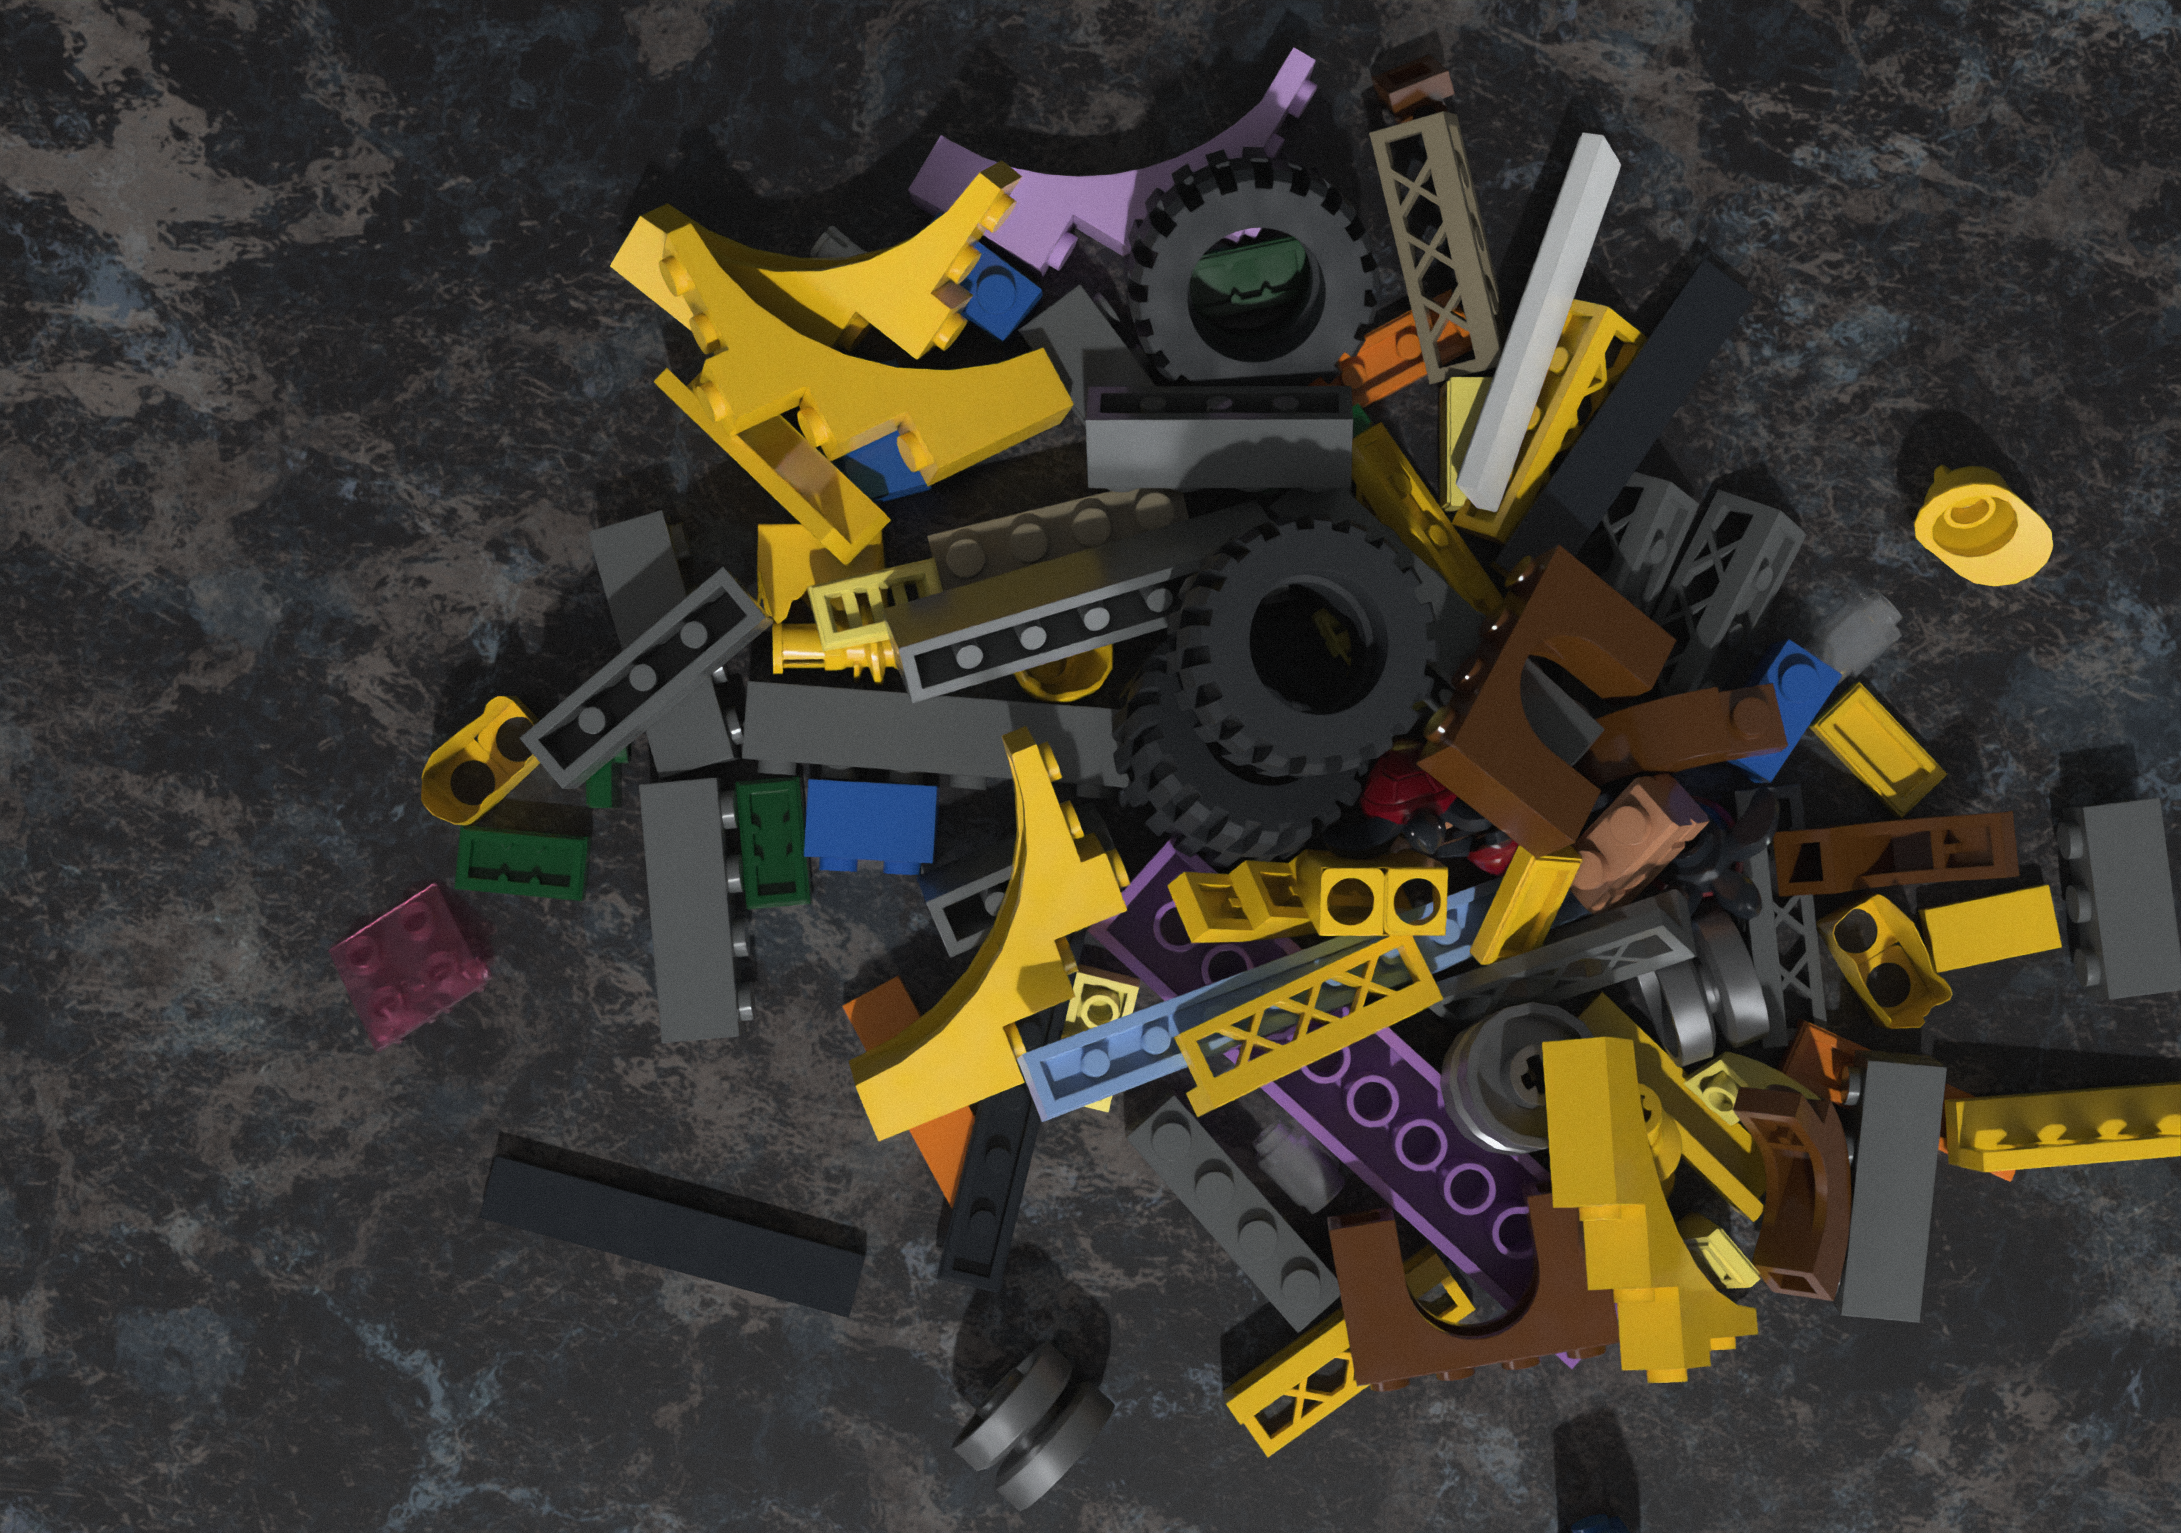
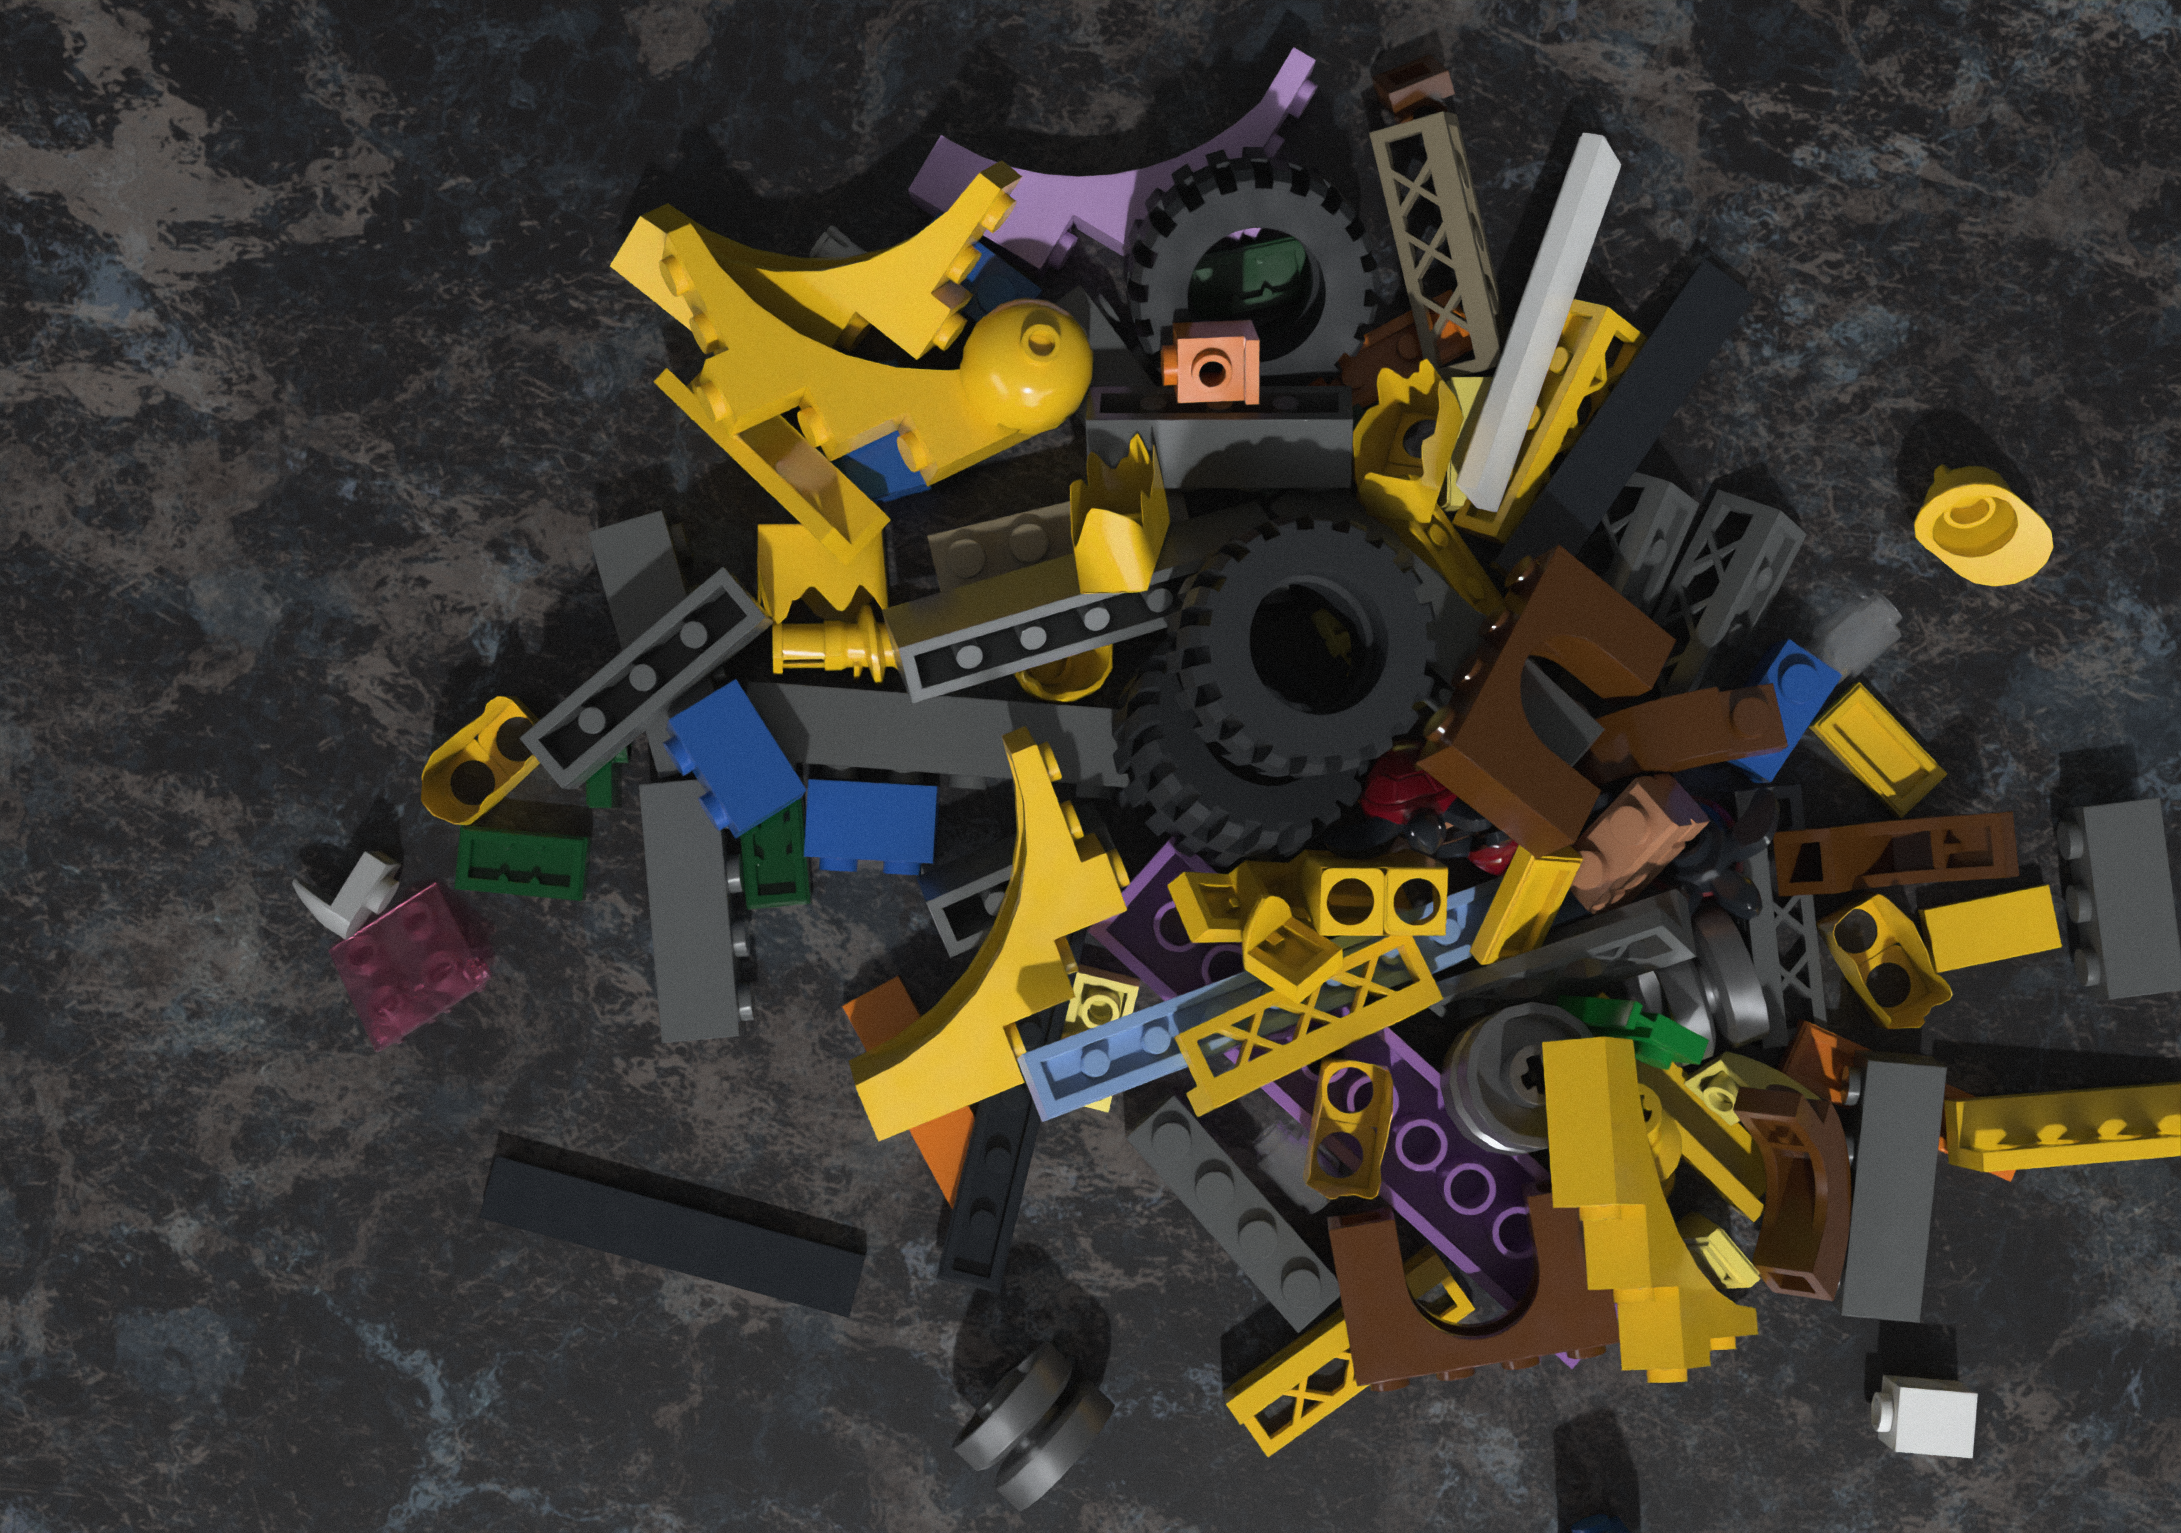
(366, 890): none -> light grey plate
(733, 760): none -> blue brick
(921, 573): light yellow slope -> none
(1027, 365): none -> yellow cylinder
(1119, 522): none -> yellow piece
(1226, 342): none -> orange brick
(1286, 950): none -> yellow plate
(1377, 1114): none -> yellow piece
(1382, 433): none -> yellow piece
(1655, 1037): none -> green plate
(1925, 1416): none -> white brick

